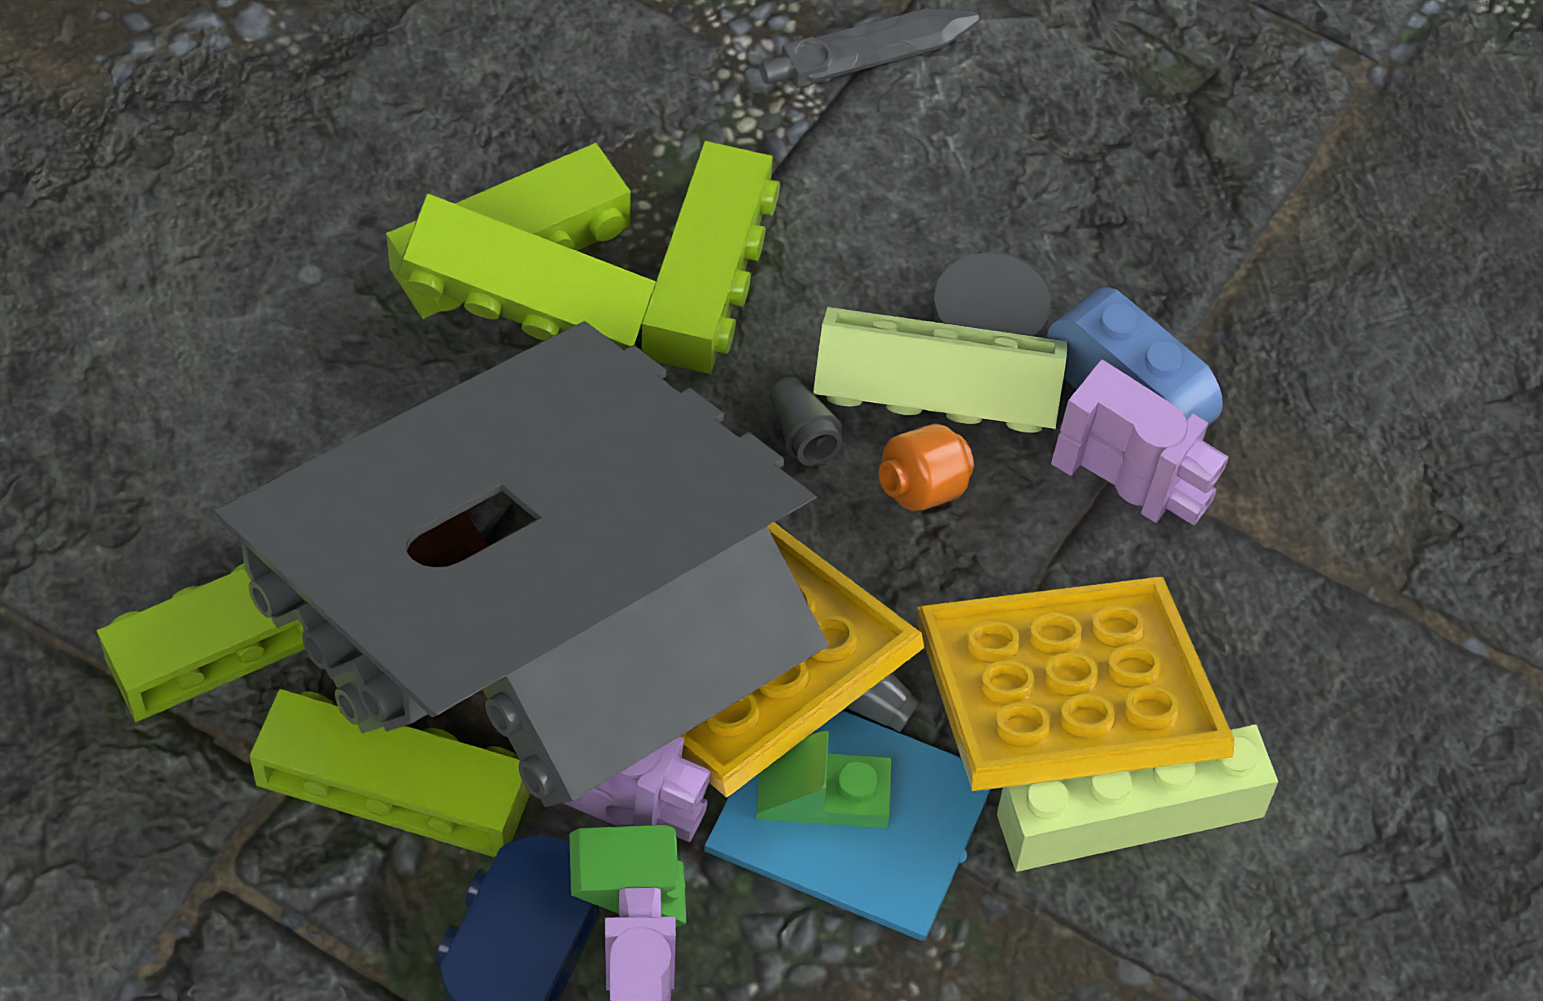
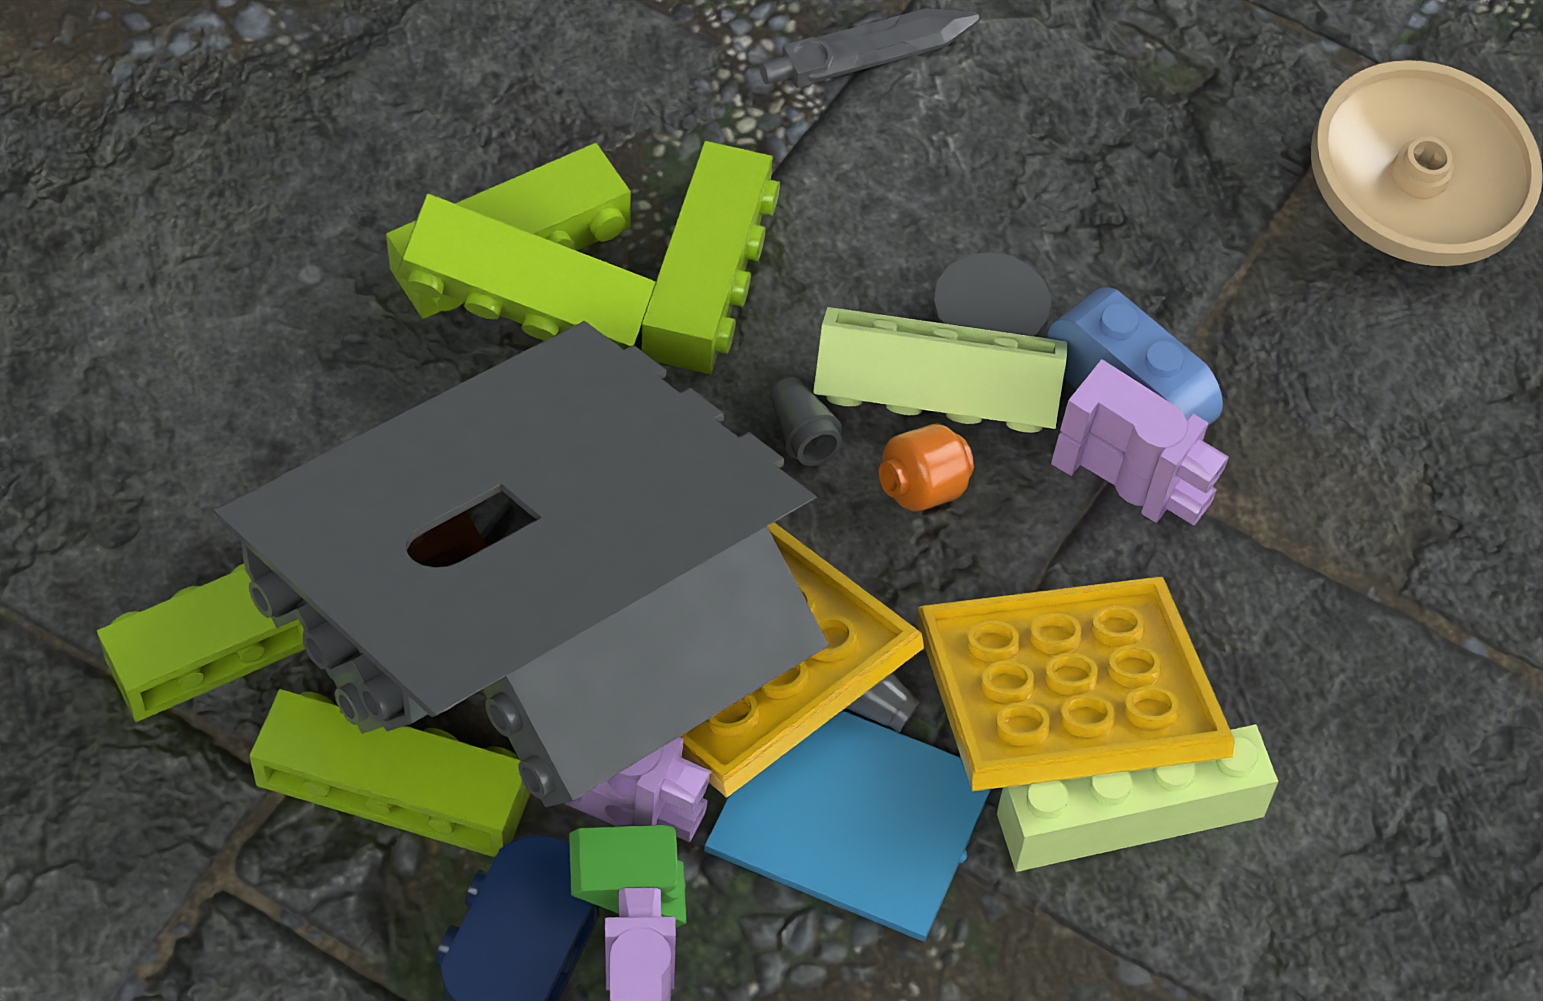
(825, 787): bright green slope -> none
(1426, 163): none -> tan dish

